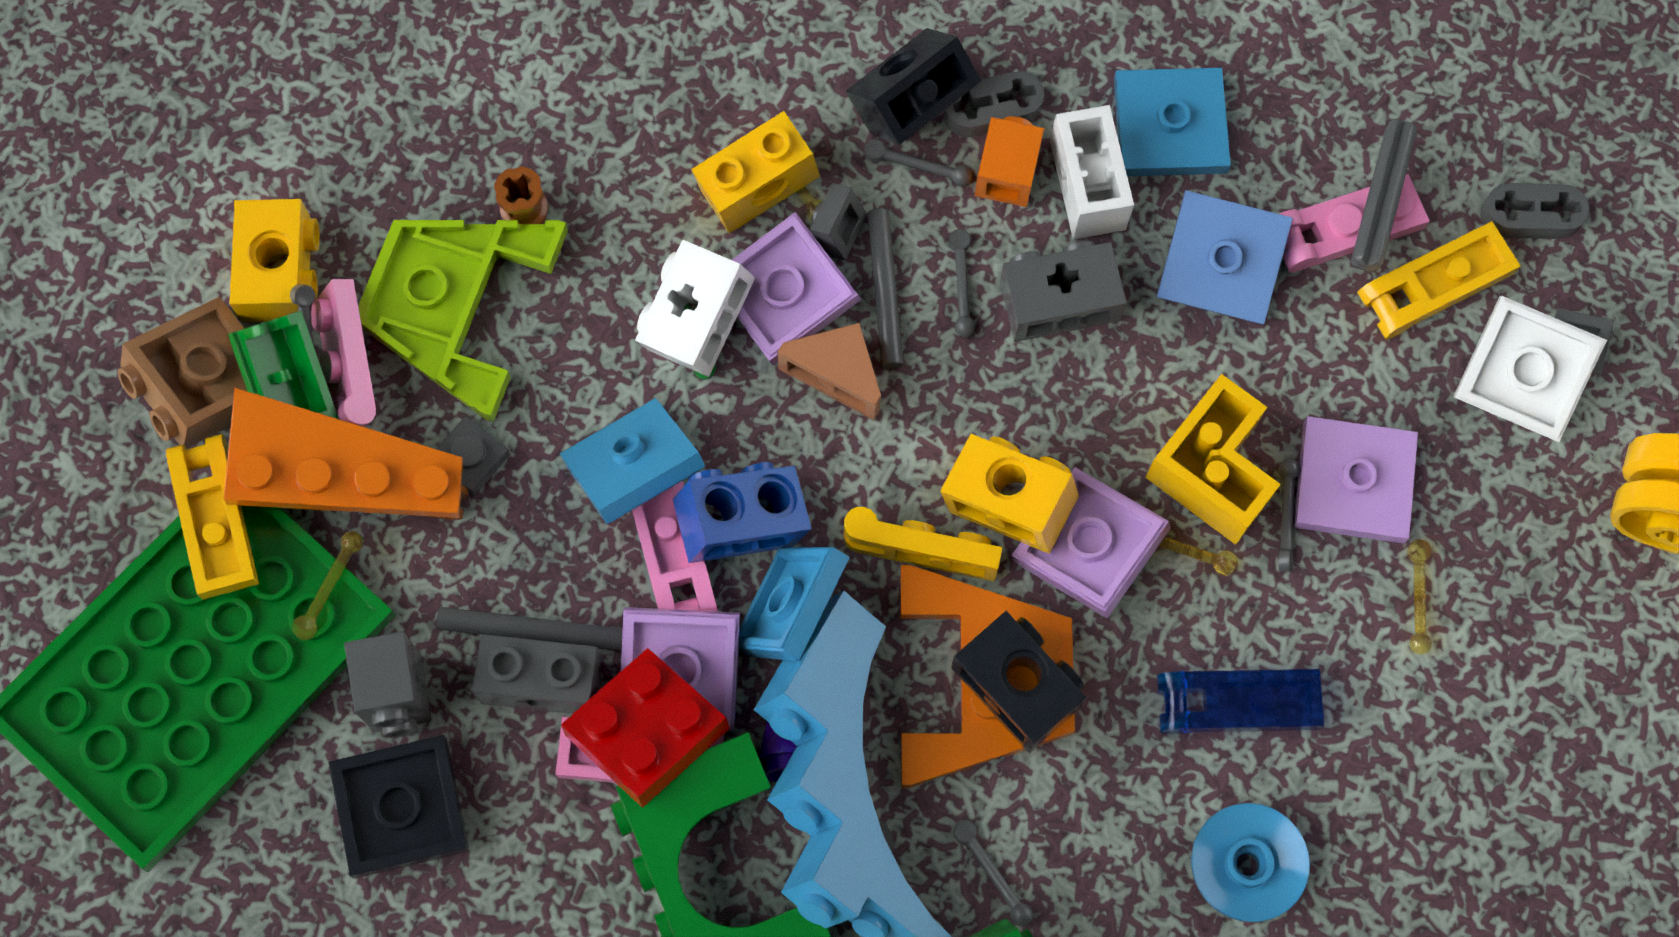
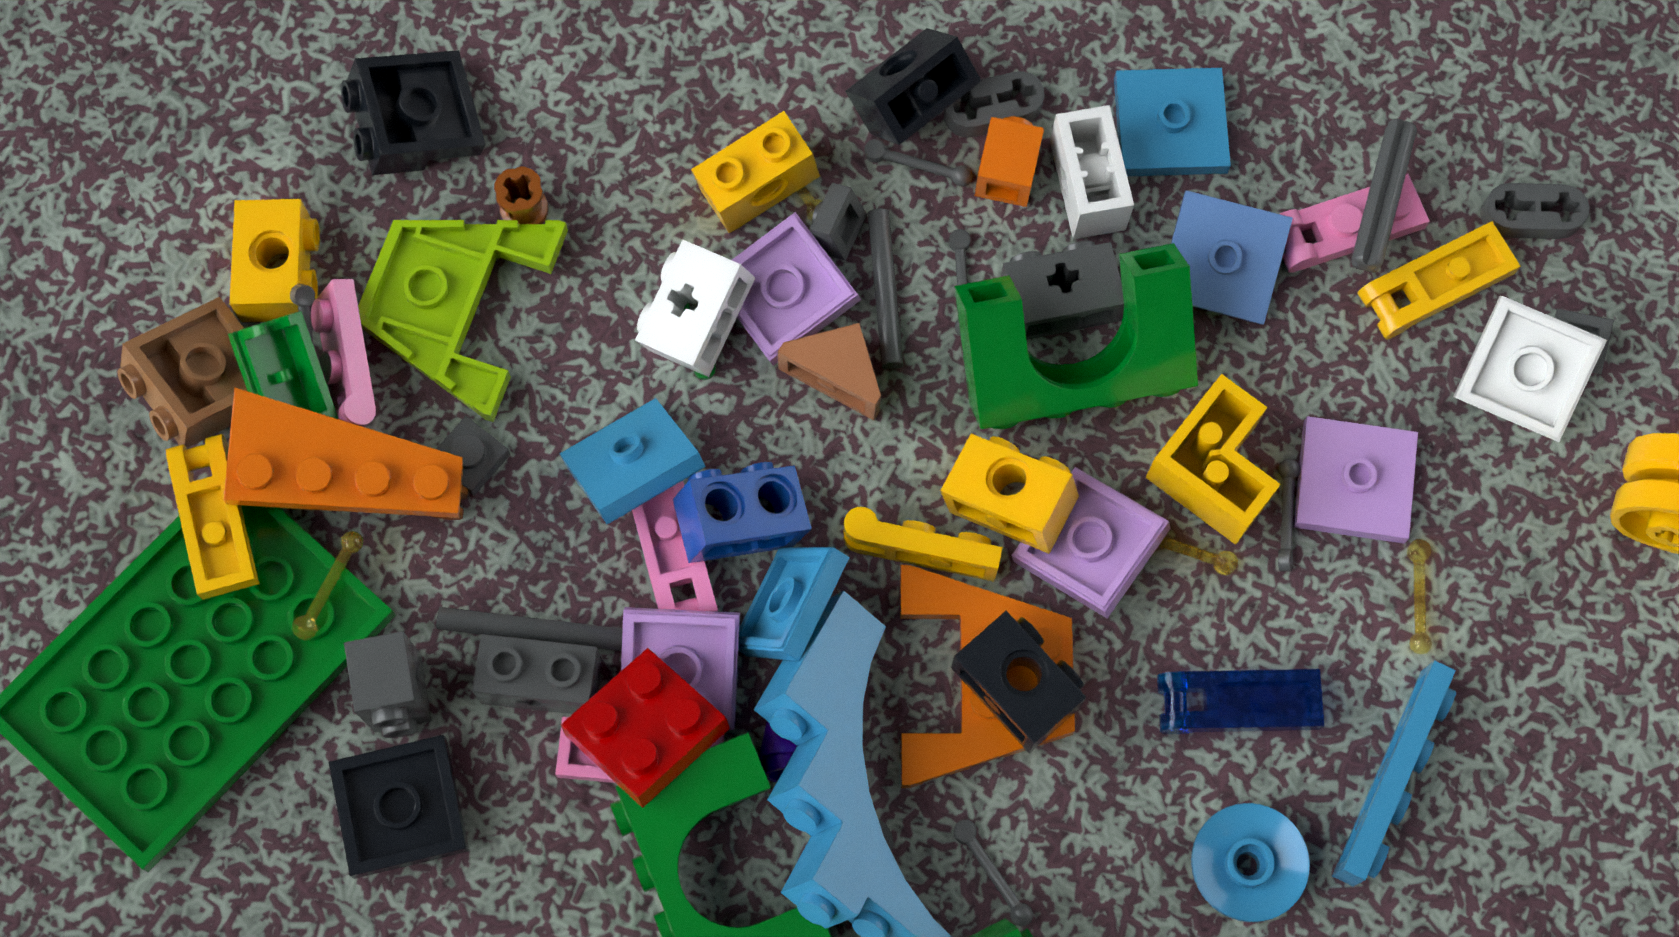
(411, 110): none -> black plate
(1146, 357): none -> green arch
(1406, 753): none -> dark azure plate

